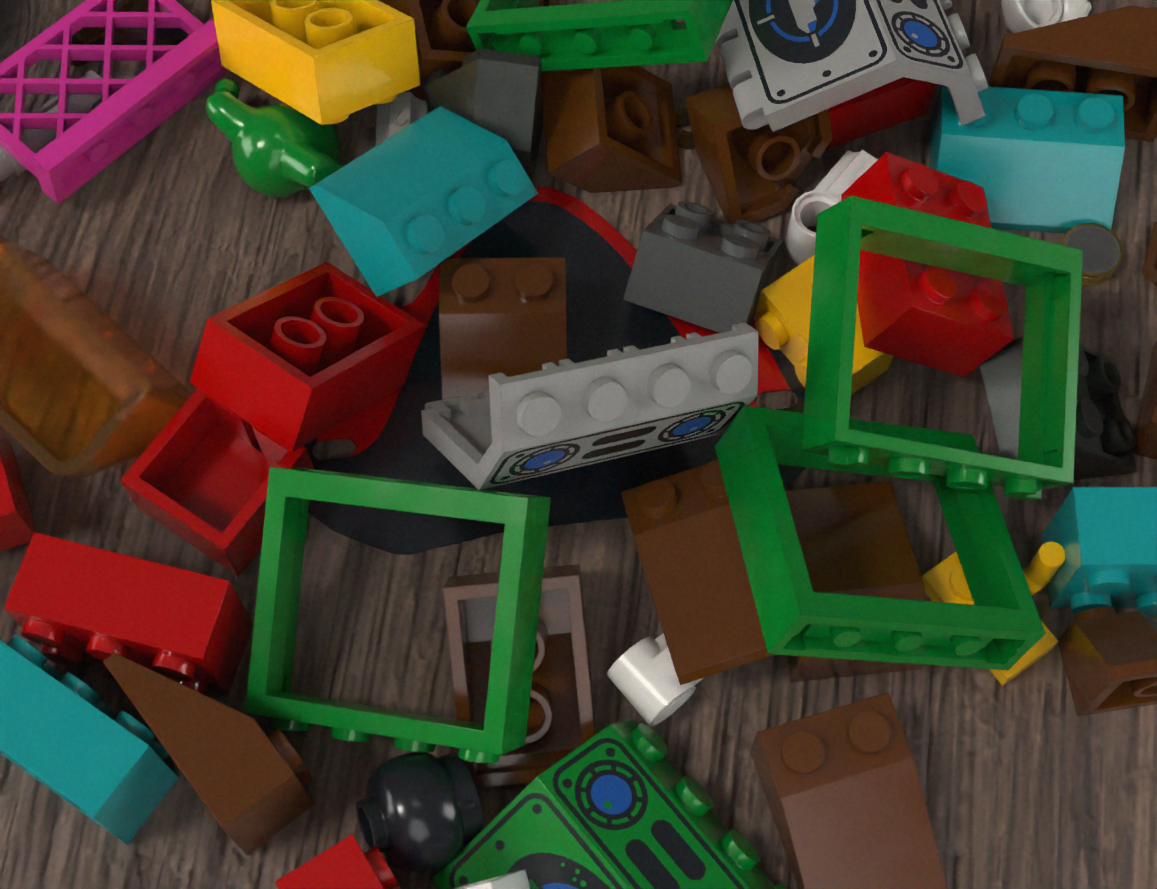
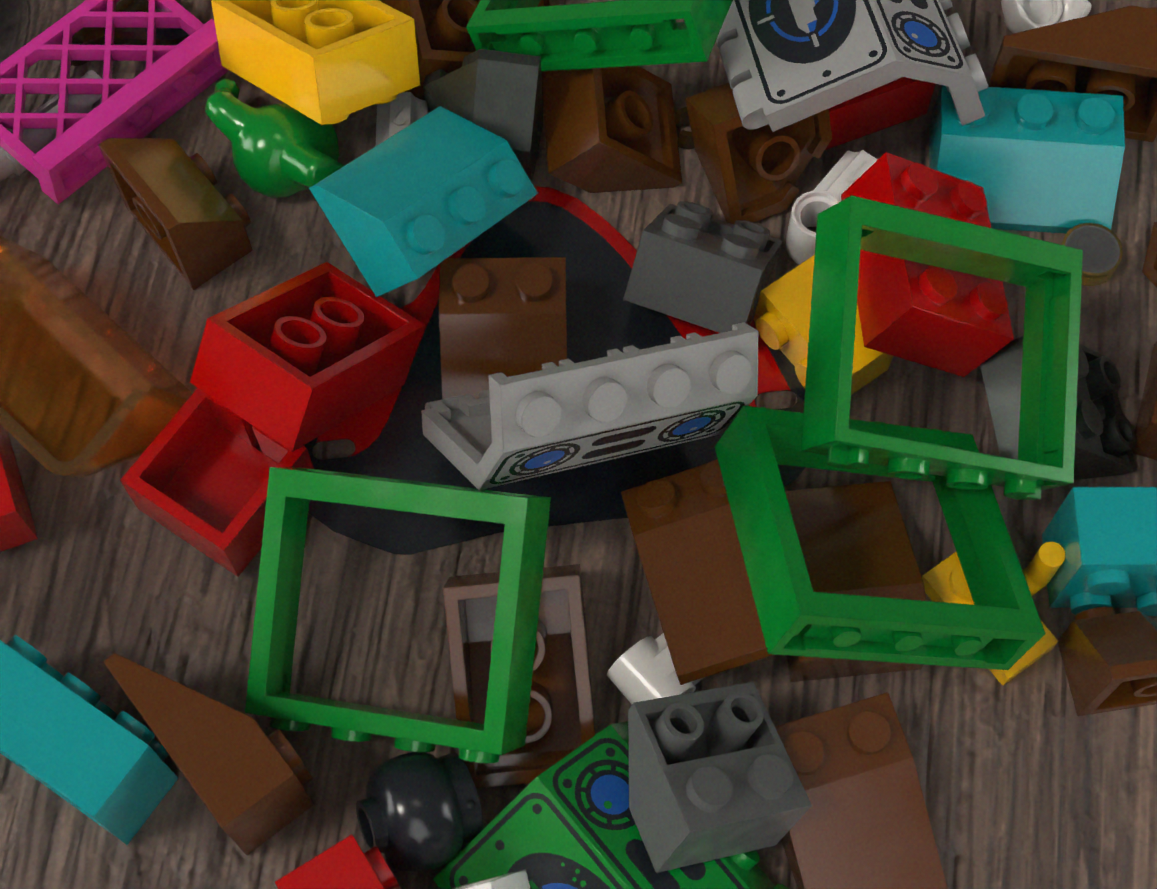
(104, 603): red brick -> none
(179, 205): none -> reddish brown slope
(709, 776): none -> dark grey slope

